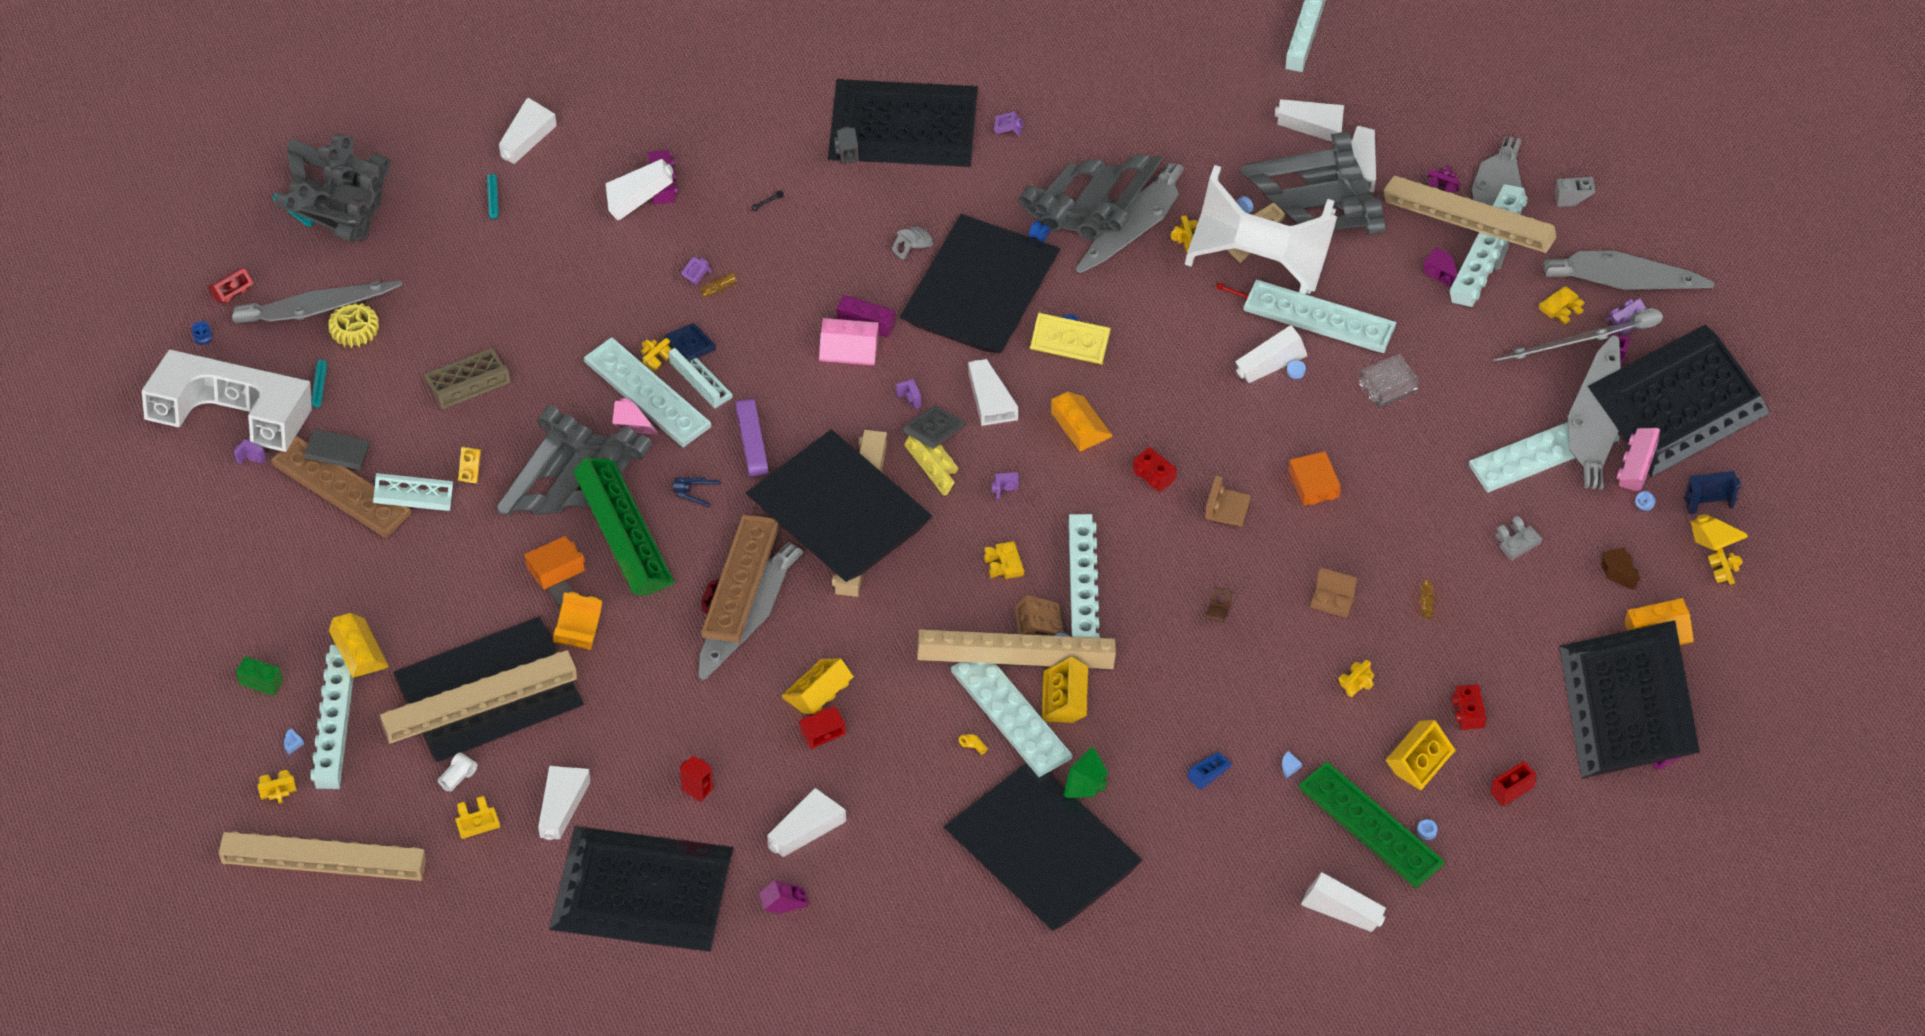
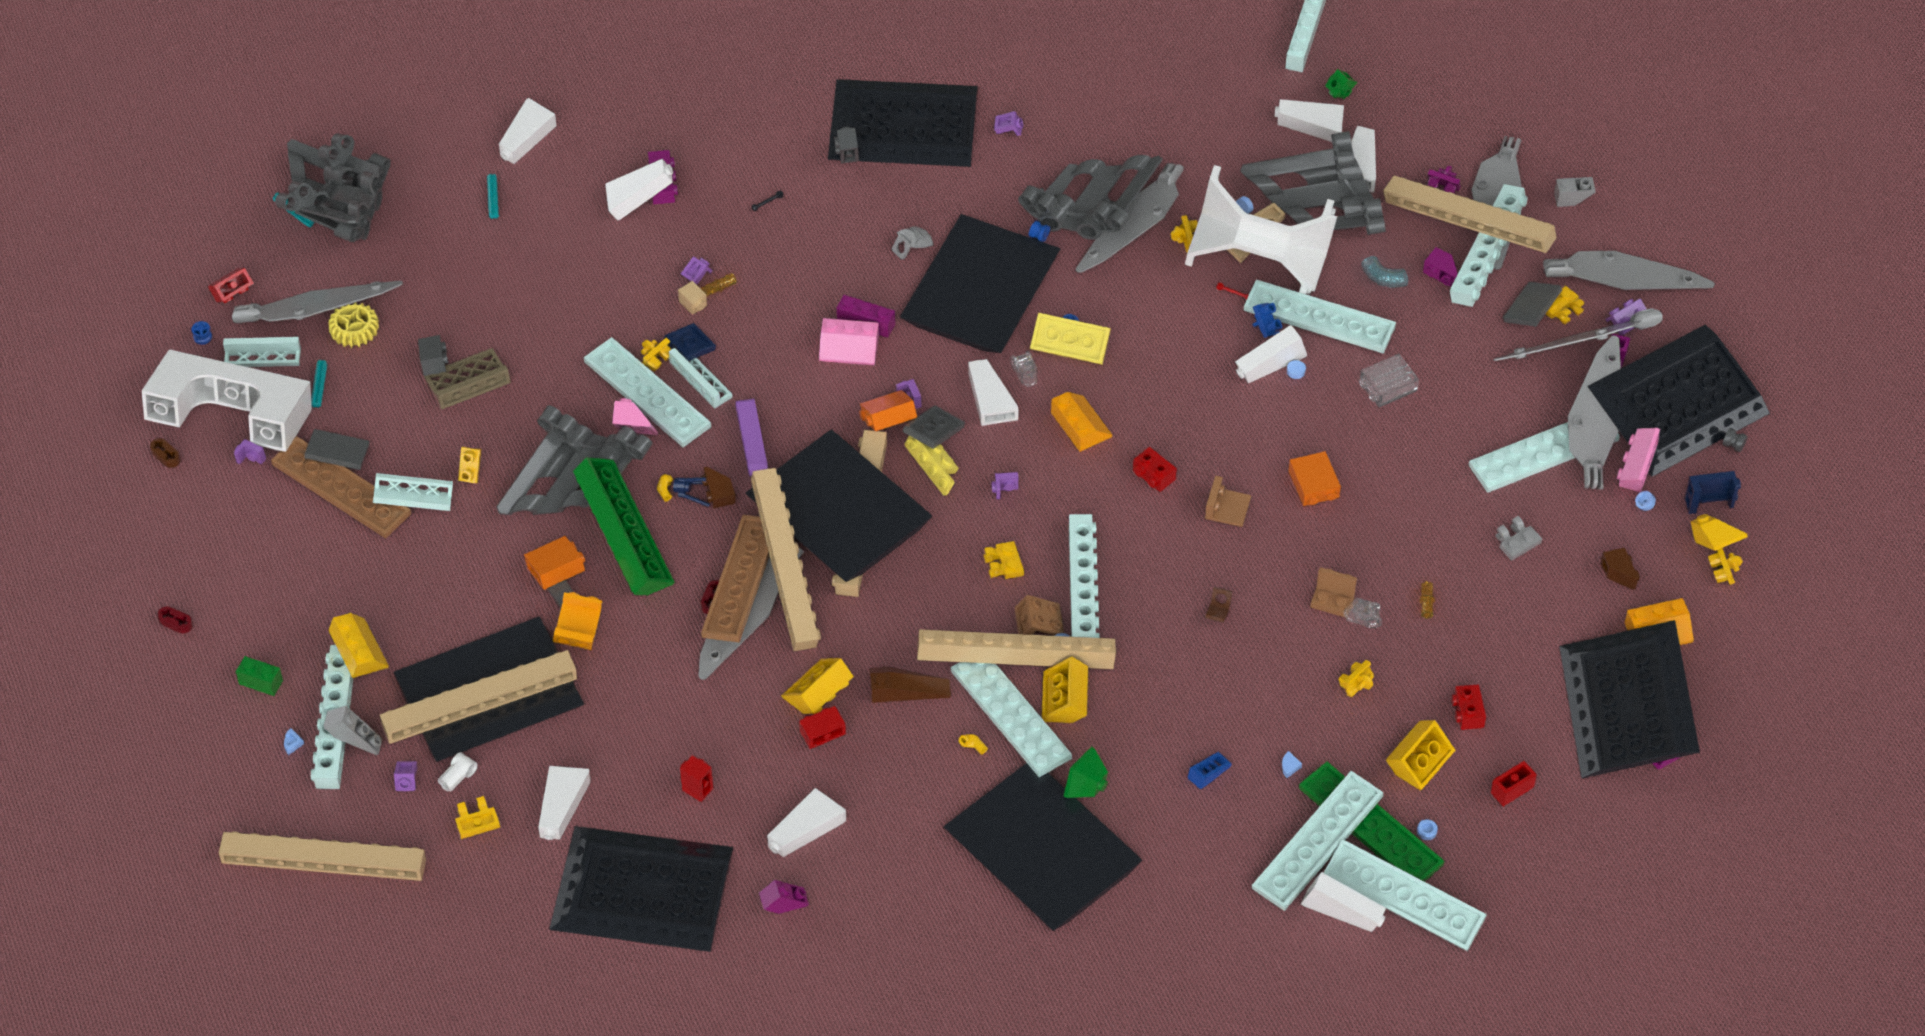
(168, 450): none -> reddish brown beam
(173, 621): none -> dark red beam
(262, 348): none -> light aqua fence
(276, 788): yellow hips -> none
(349, 728): none -> light grey slope
(405, 775): none -> medium lavender bracket
(432, 355): none -> dark grey brick
(662, 485): none -> yellow arm
(692, 297): none -> tan brick
(719, 488): none -> reddish brown slope
(785, 560): none -> tan brick
(888, 410): none -> orange brick
(895, 684): none -> reddish brown wedge
(1025, 368): none -> clear piece
(1265, 319): none -> blue hips
(1317, 840): none -> light aqua plate
(1340, 84): none -> green brick
(1363, 613): none -> clear piece
(1382, 275): none -> clear light blue cylinder
(1406, 895): none -> light aqua plate
(1532, 304): none -> dark grey tile
(1736, 440): none -> dark grey wheel

